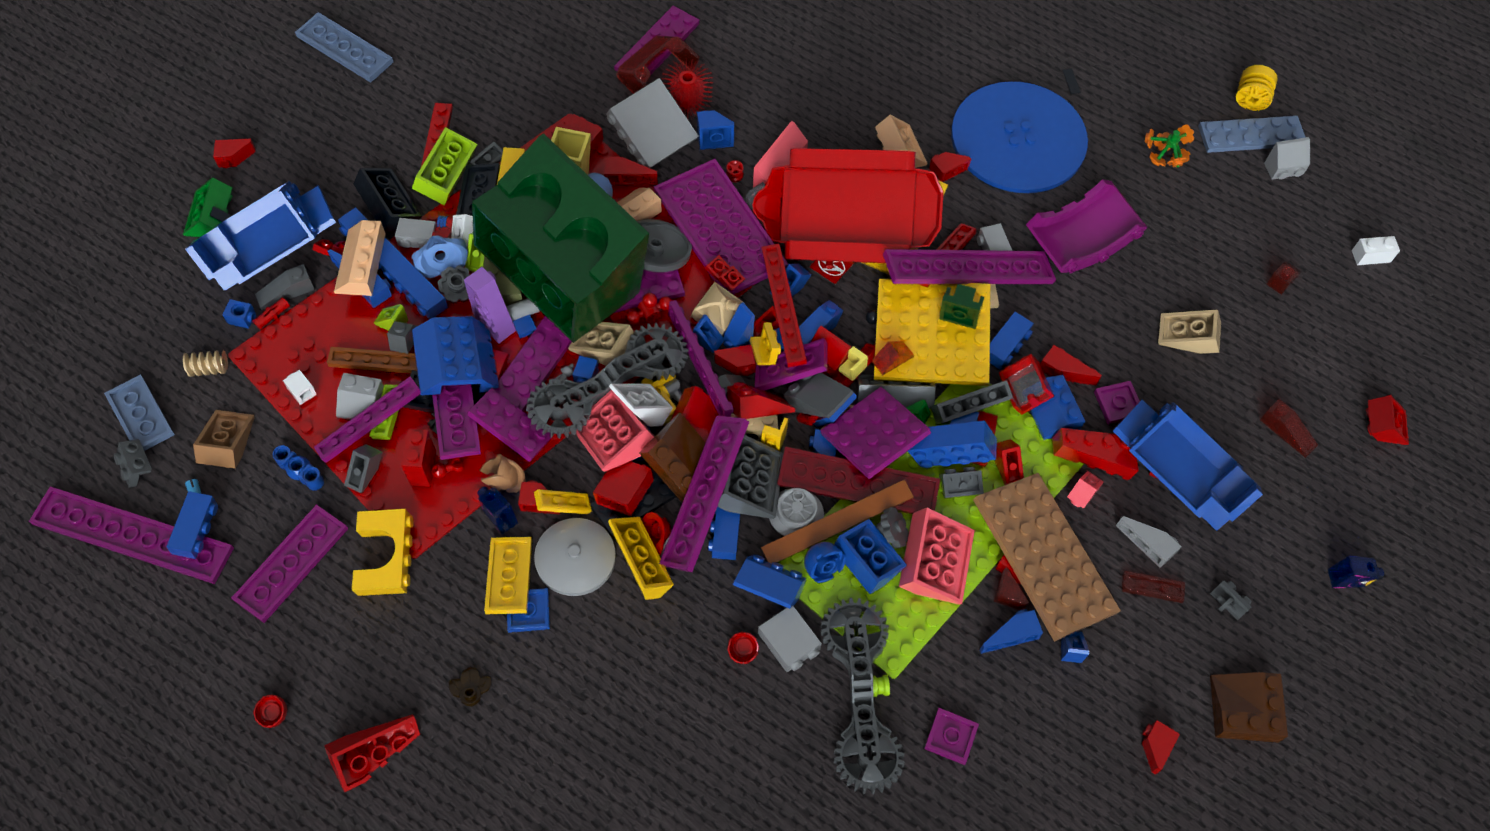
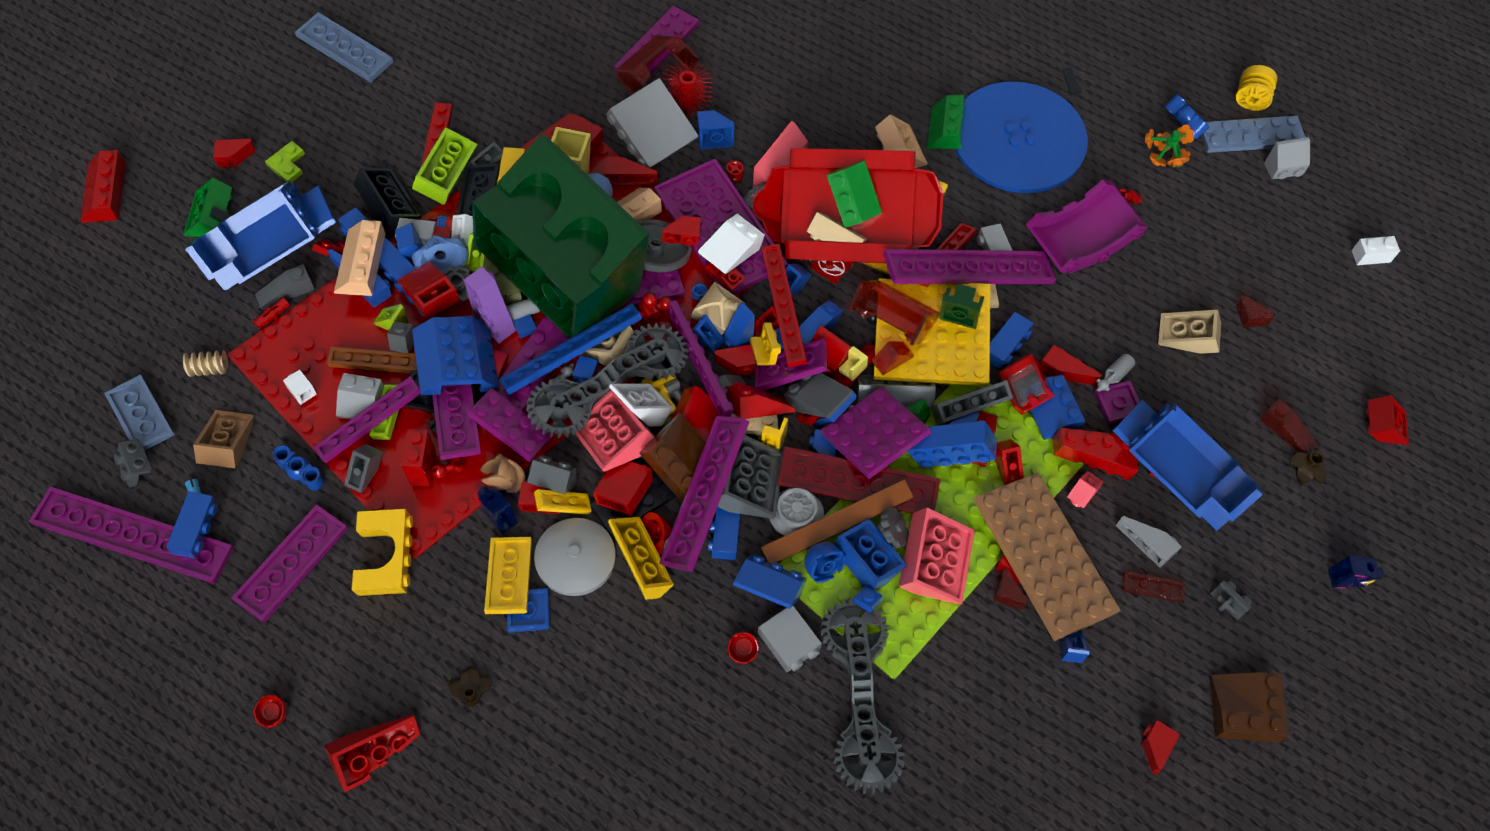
(103, 187): none -> red slope
(233, 314): blue brick -> none
(283, 162): none -> lime plate
(408, 241): none -> blue slope
(429, 290): none -> red slope
(552, 475): none -> dark grey slope
(570, 349): none -> blue plate
(682, 231): none -> red slope
(698, 288): none -> blue plate
(732, 244): none -> white slope
(828, 229): none -> tan slope
(854, 193): none -> green slope
(867, 599): none -> blue plate
(881, 686): lime wheel -> none
(894, 308): none -> clear red windscreen
(947, 123): none -> green slope
(948, 165): red slope -> none
(951, 736): magenta plate -> none
(961, 483): dark grey bracket -> none
(1019, 629): blue slope -> none
(1116, 372): none -> light grey wheel
(1131, 196): none -> red pin
(1186, 115): none -> blue piece
(1252, 313): none -> clear red slope
(1283, 277): clear red slope -> none
(1307, 468): none -> dark brown plate

